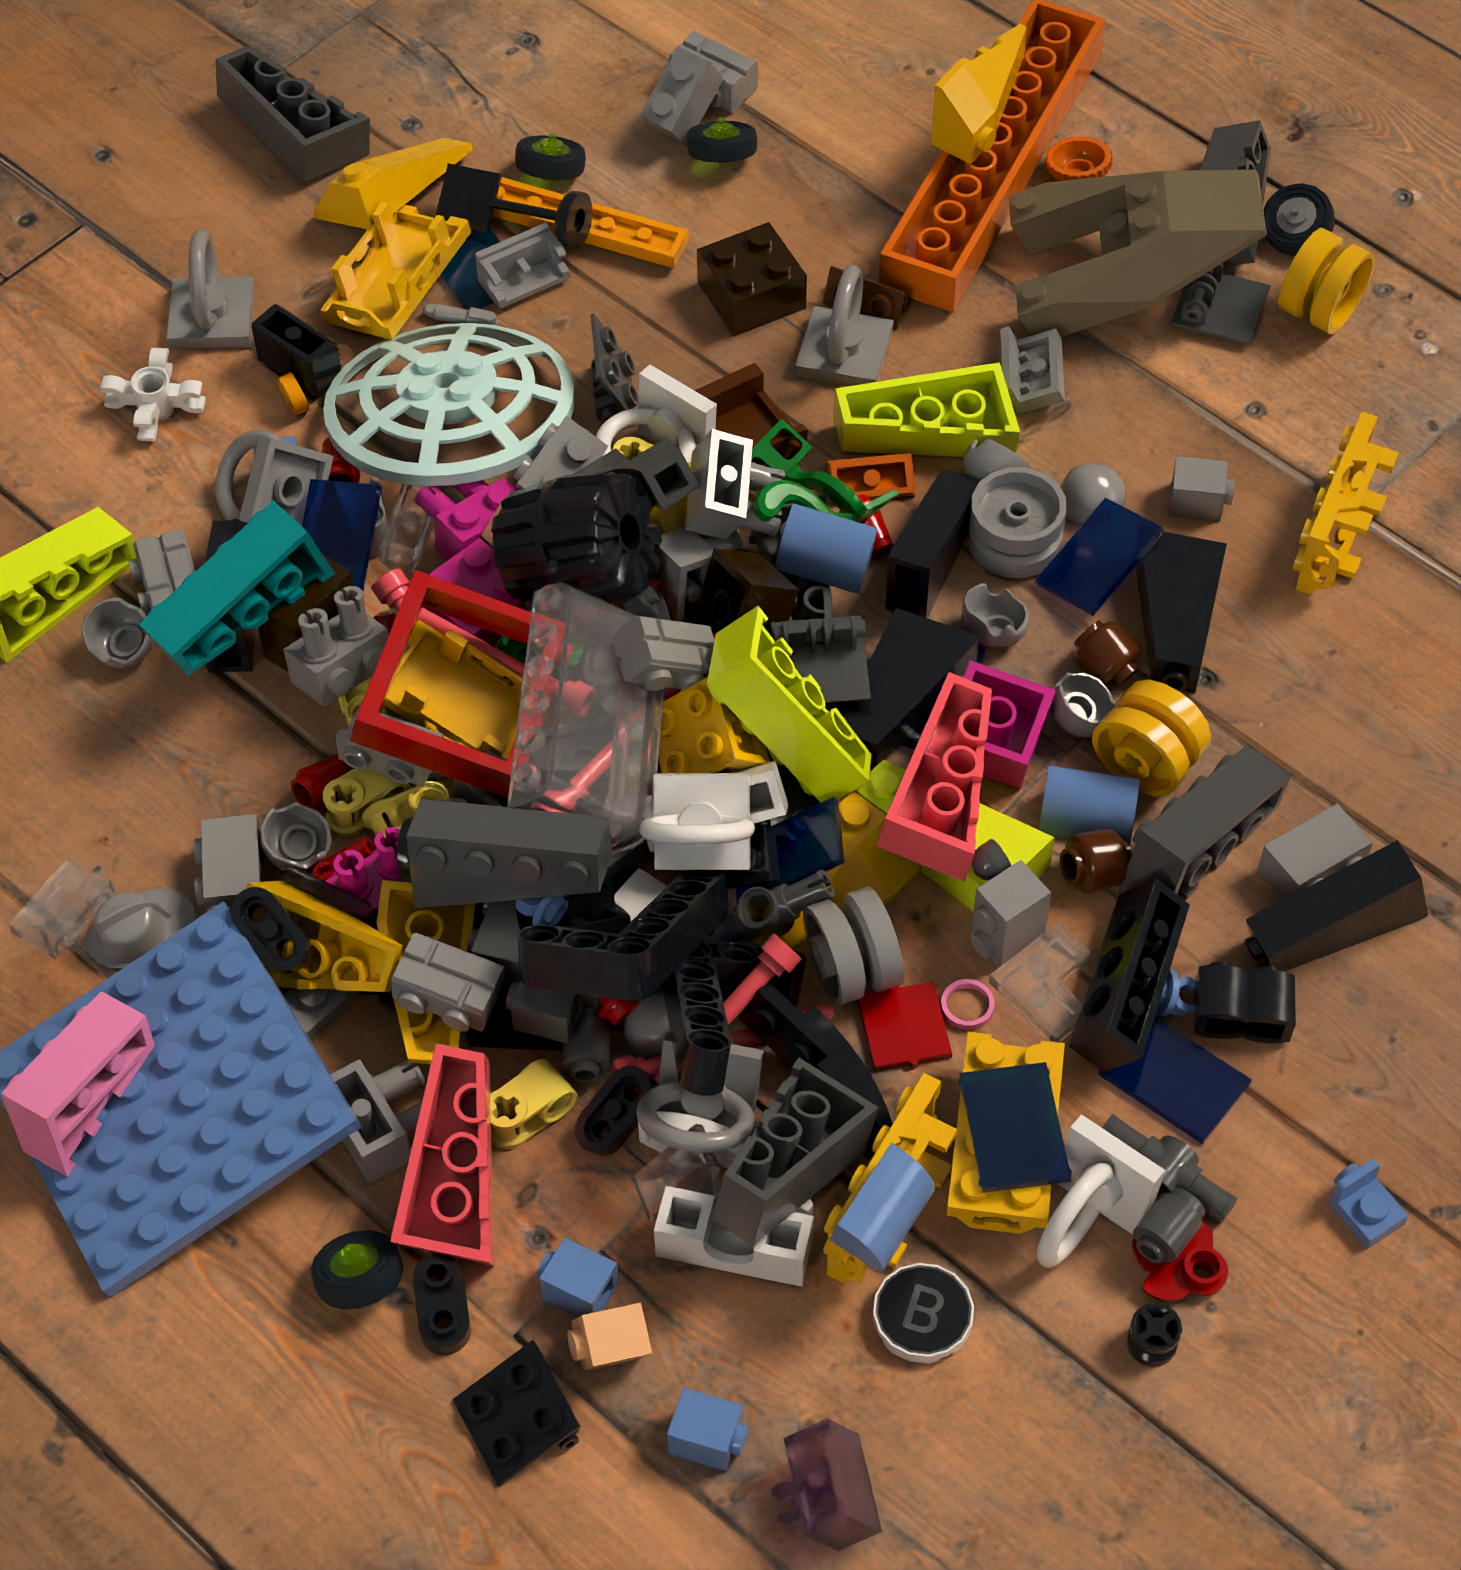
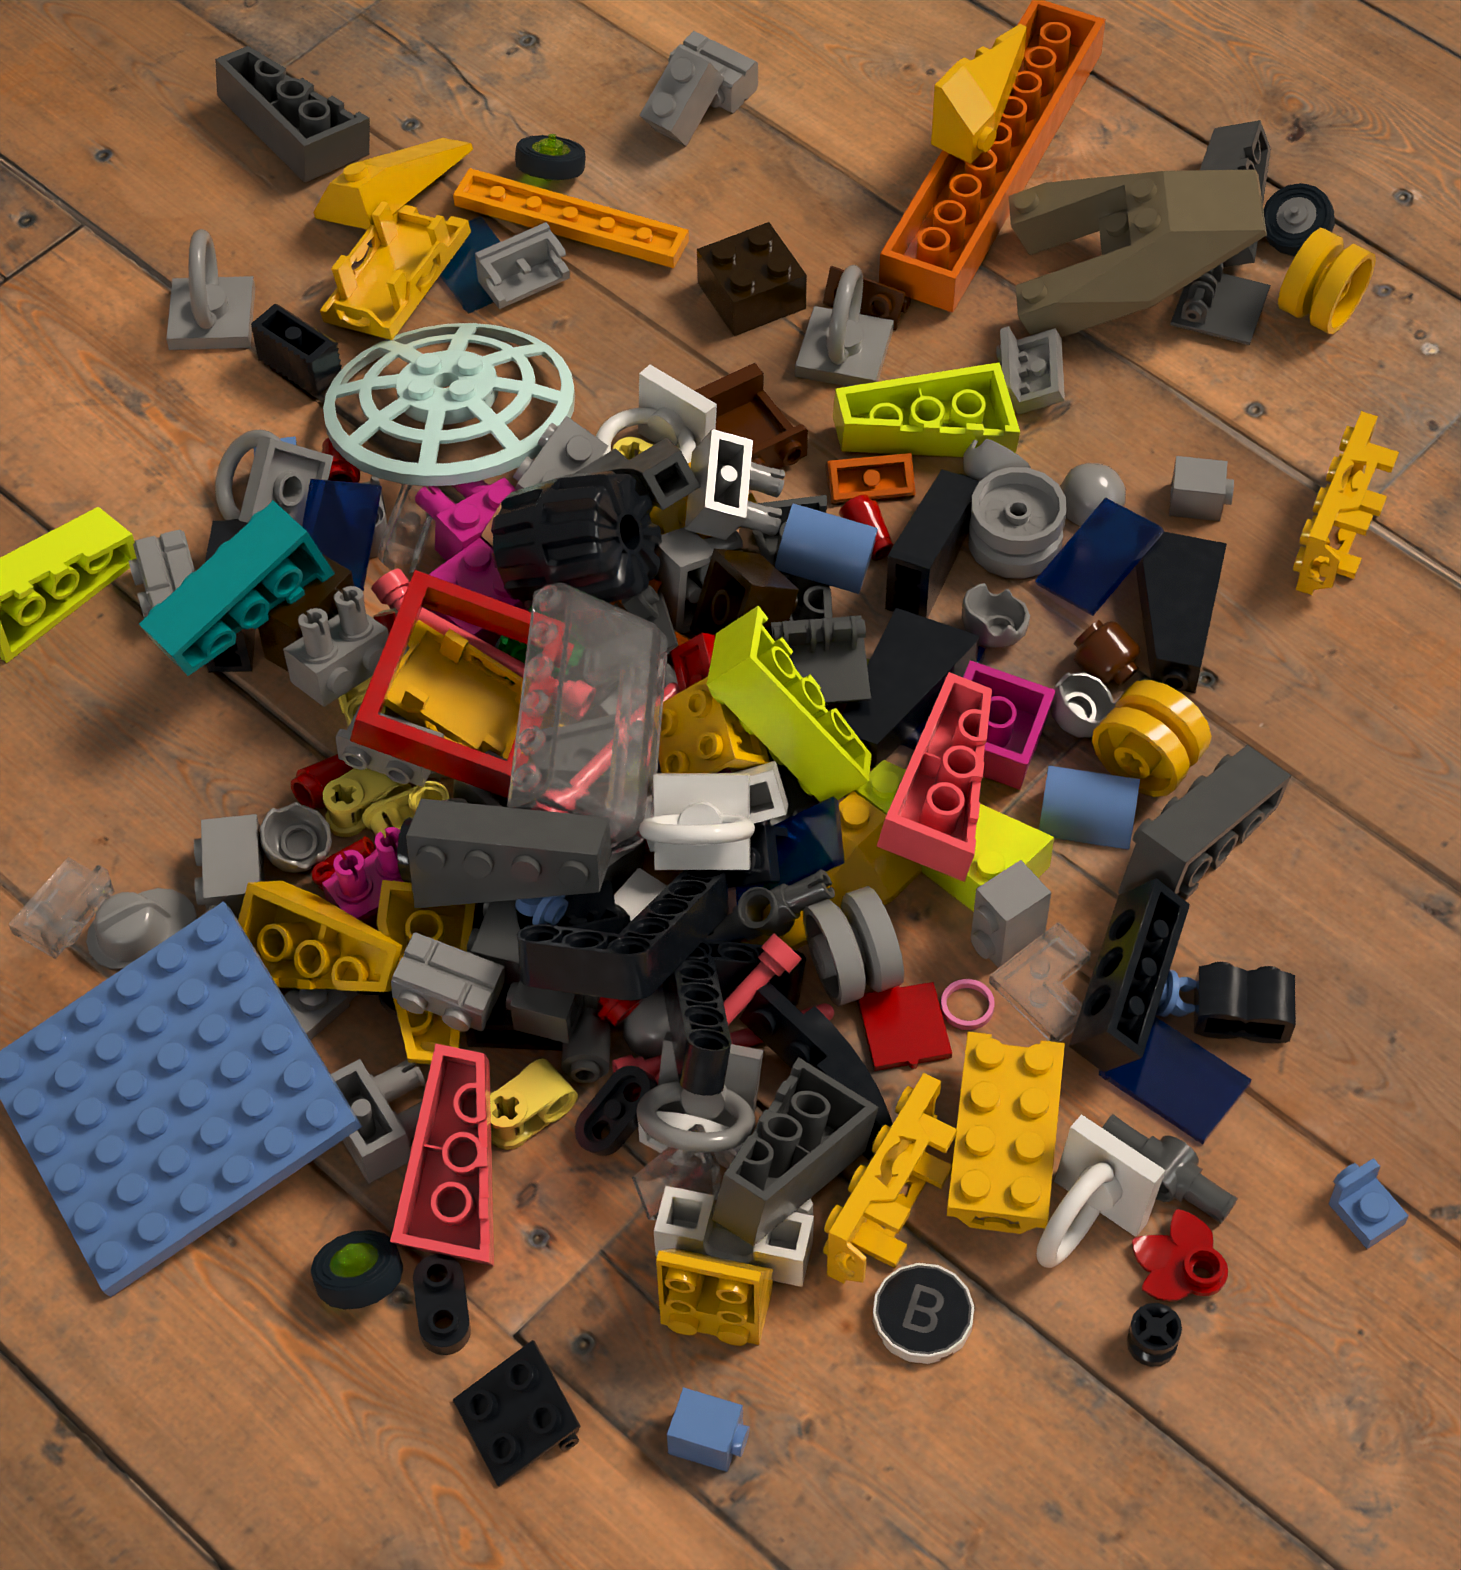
(74, 1078): bright pink wedge -> none
(114, 633): light grey hair -> none
(153, 394): white pin -> none
(272, 931): black plate -> none
(292, 394): light orange tile -> none
(332, 892): black piece -> none
(460, 315): light grey piece -> none
(473, 196): black piece -> none
(577, 1279): medium blue brick -> none
(609, 1337): light nougat brick -> none
(611, 373): dark grey hinge -> none
(663, 652): light grey brick -> none
(713, 1296): none -> yellow slope
(722, 141): black wheel -> none
(776, 494): green piece -> none
(819, 481): green piece -> none
(829, 1486): brick -> none
(884, 1209): medium blue brick -> none
(989, 860): dark grey hinge -> none
(1014, 1127): clear blue piece -> none
(1078, 159): orange hat -> none
(1095, 860): reddish brown head -> none
(1169, 1226): dark grey brick -> none
(1313, 851): light grey brick -> none
(1339, 911): black slope -> none

